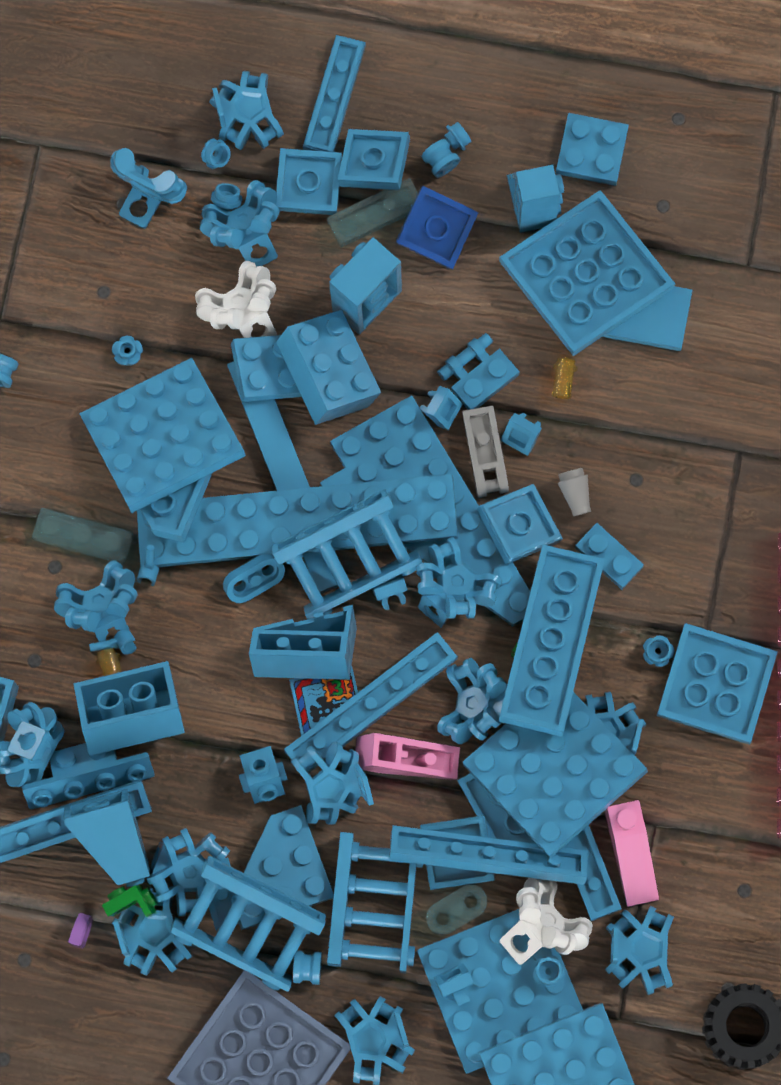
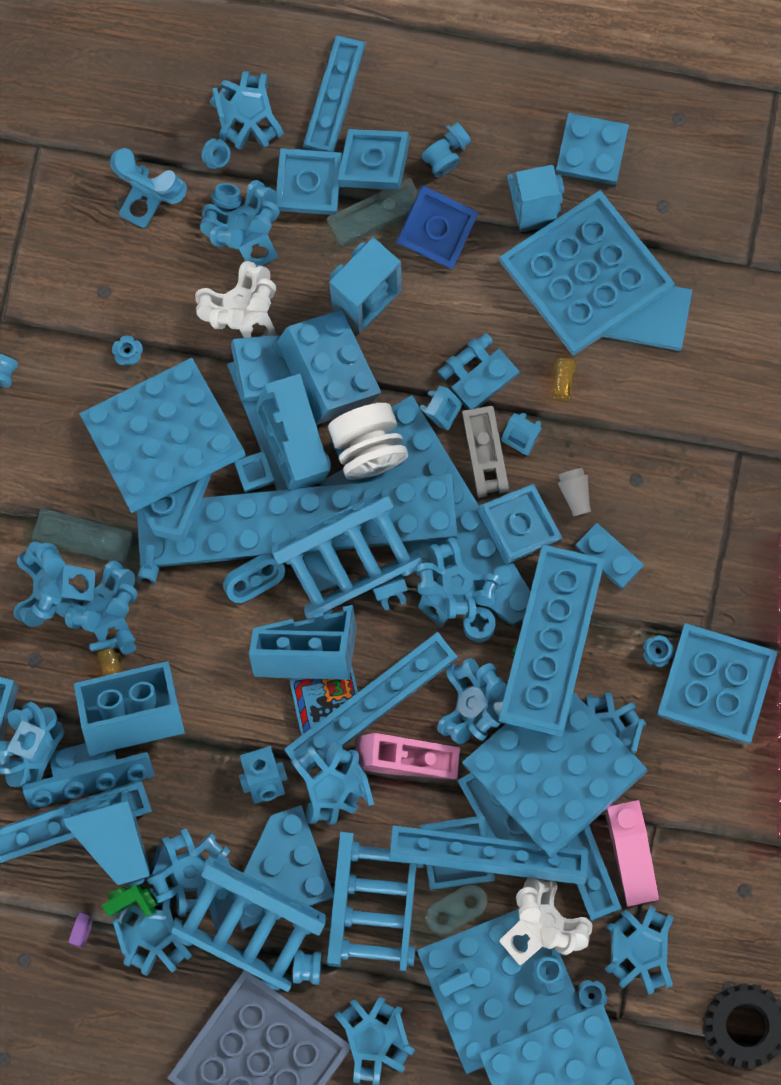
(49, 583): none -> dark azure piece
(254, 472): none -> dark azure tile
(292, 433): none -> dark azure wedge
(367, 441): none -> white wheel
(480, 631): none -> dark azure wheel
(588, 987): none -> dark azure plate

